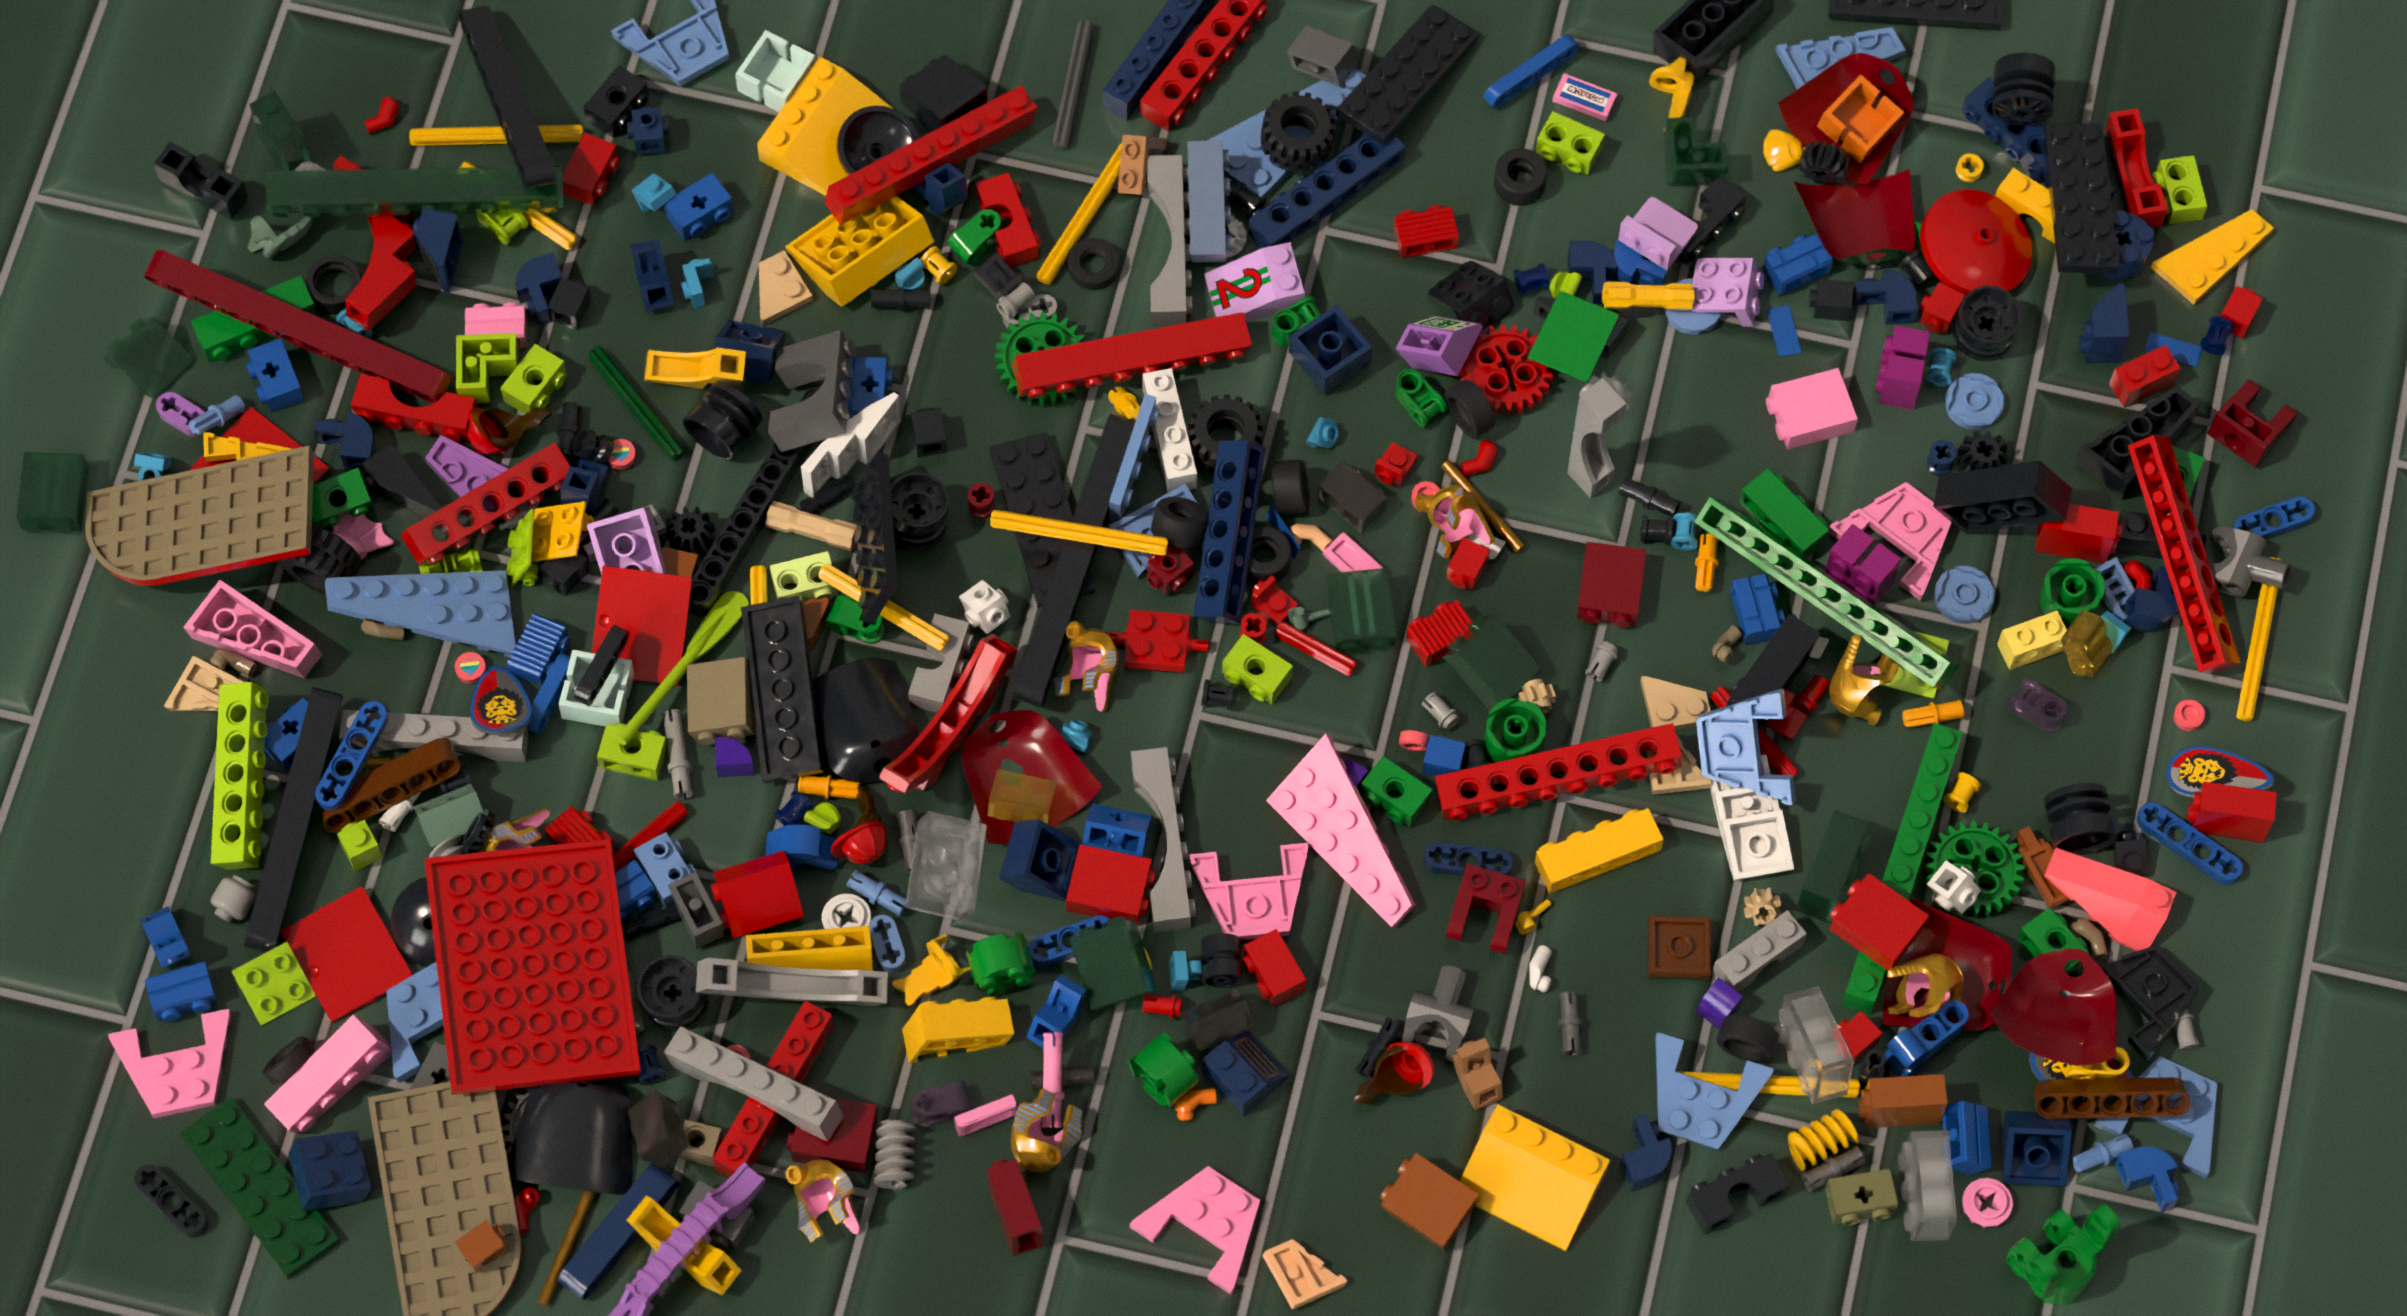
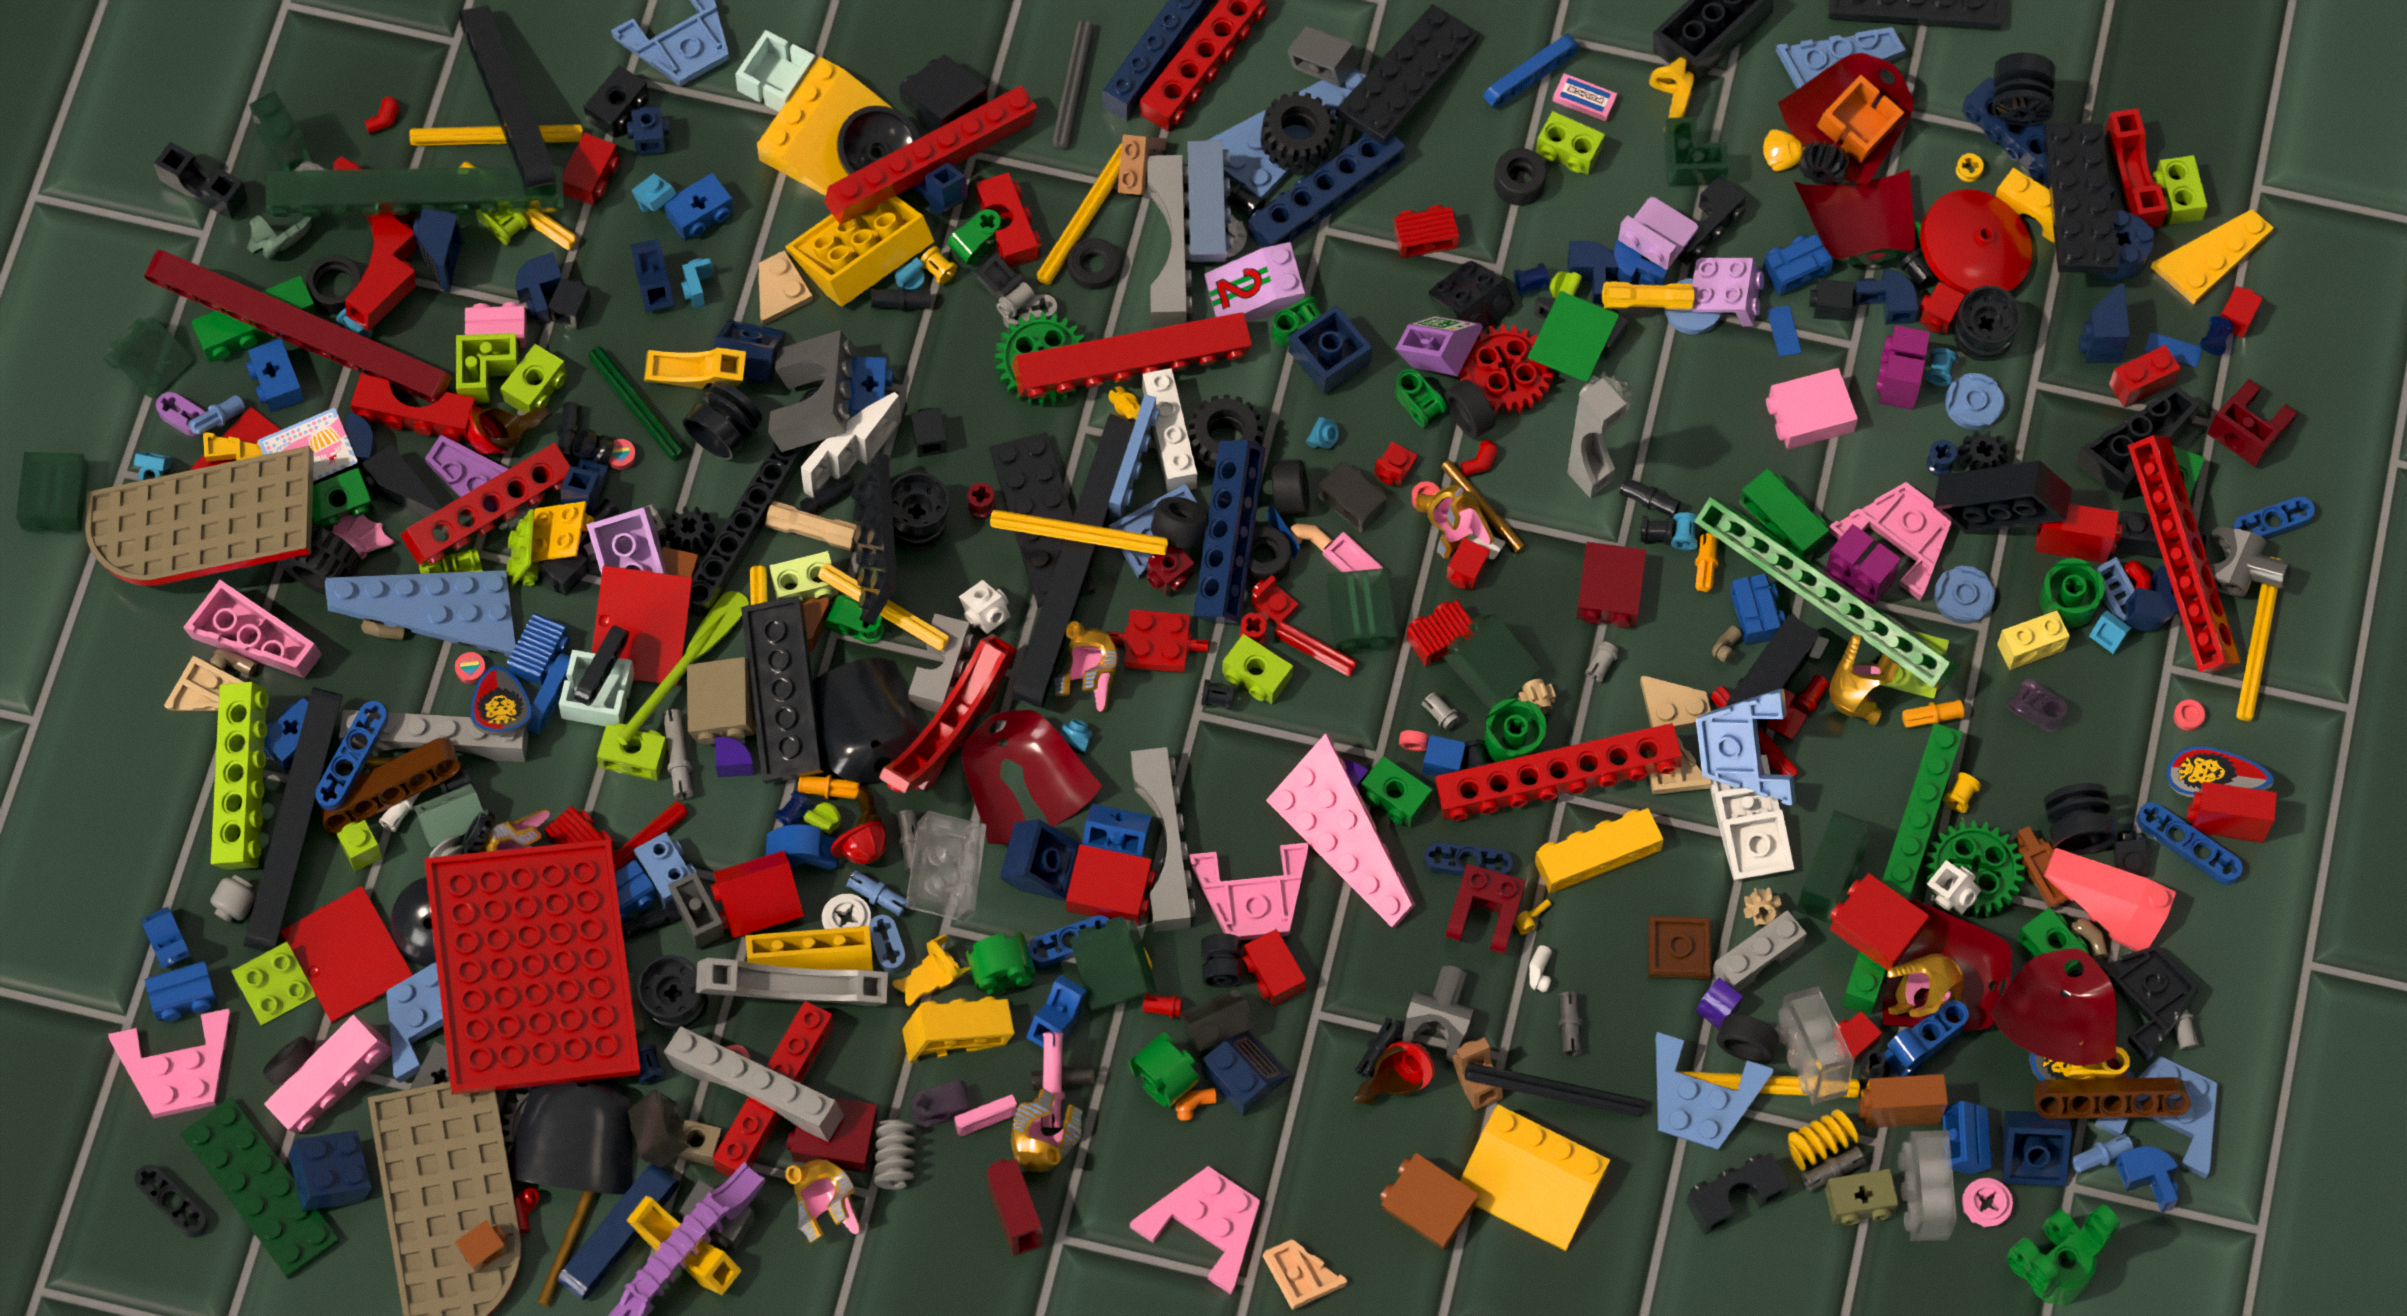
(324, 436): none -> sticker
(1021, 797): clear yellow brick -> none
(1182, 971): dark azure tile -> none
(1300, 619): sand green hand -> none
(1554, 1089): none -> black axle
(1651, 1160): dark blue brick -> none
(2086, 644): clear yellow brick -> none

